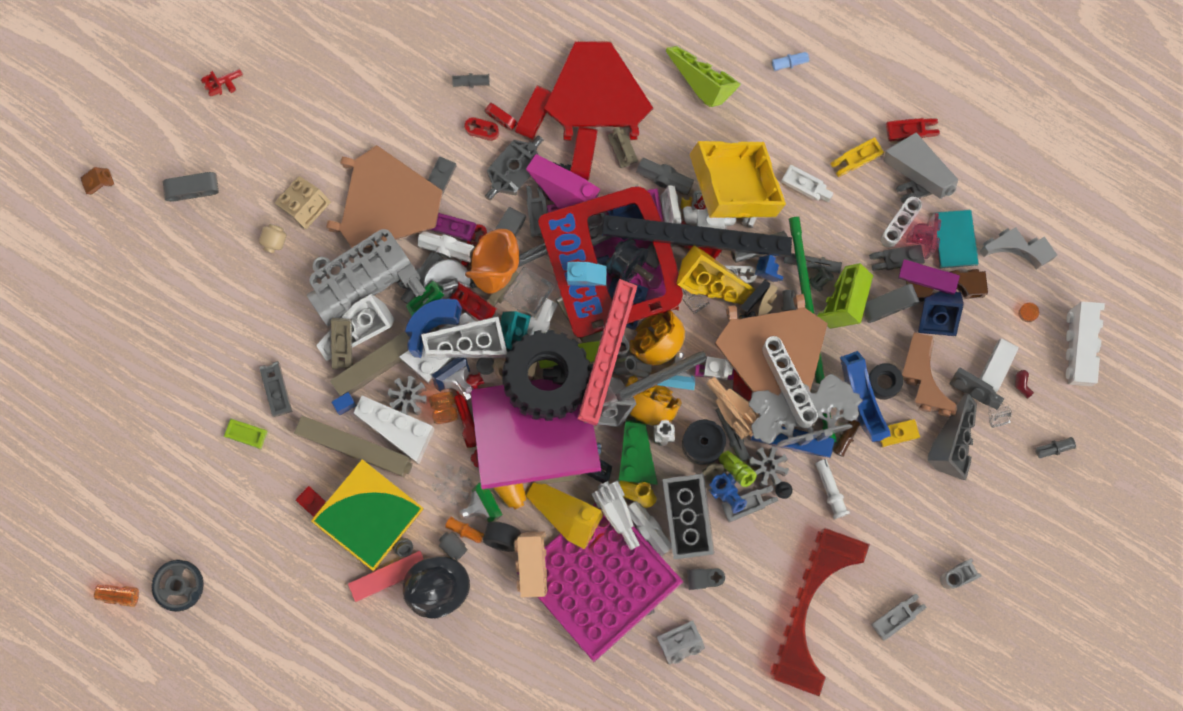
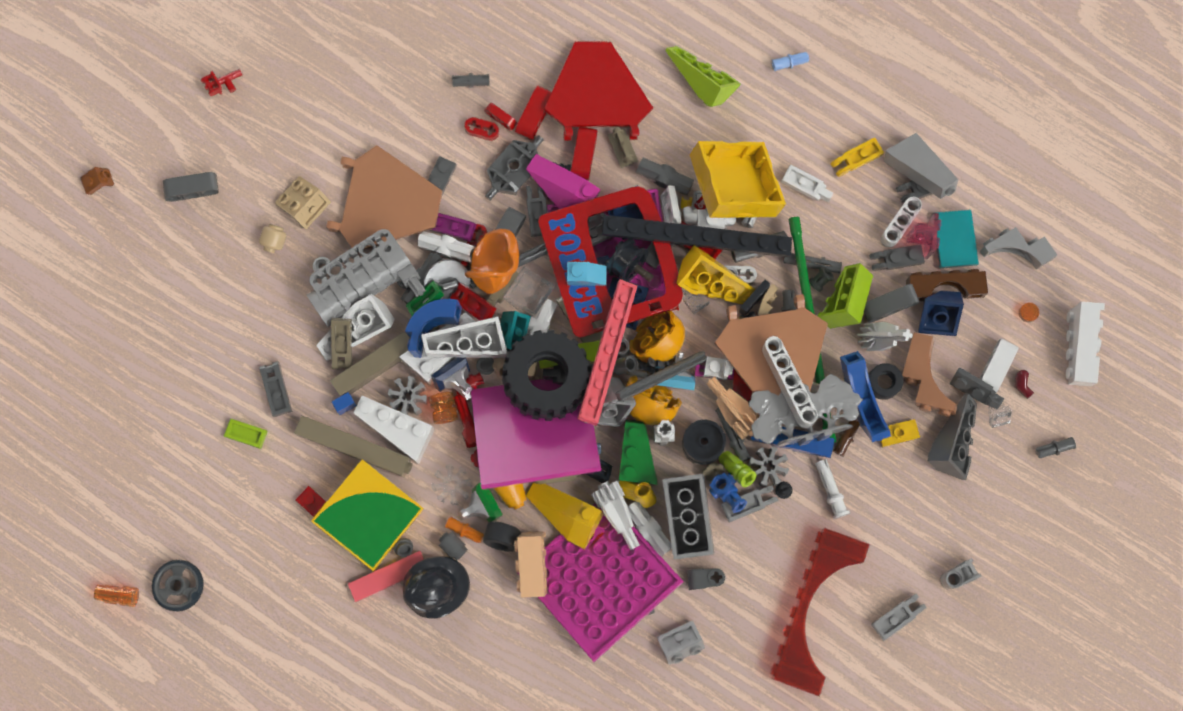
(653, 366): none -> black piece
(768, 269): blue panel -> none
(882, 336): none -> white piece
(903, 129): red hinge -> none
(928, 277): magenta tile -> none

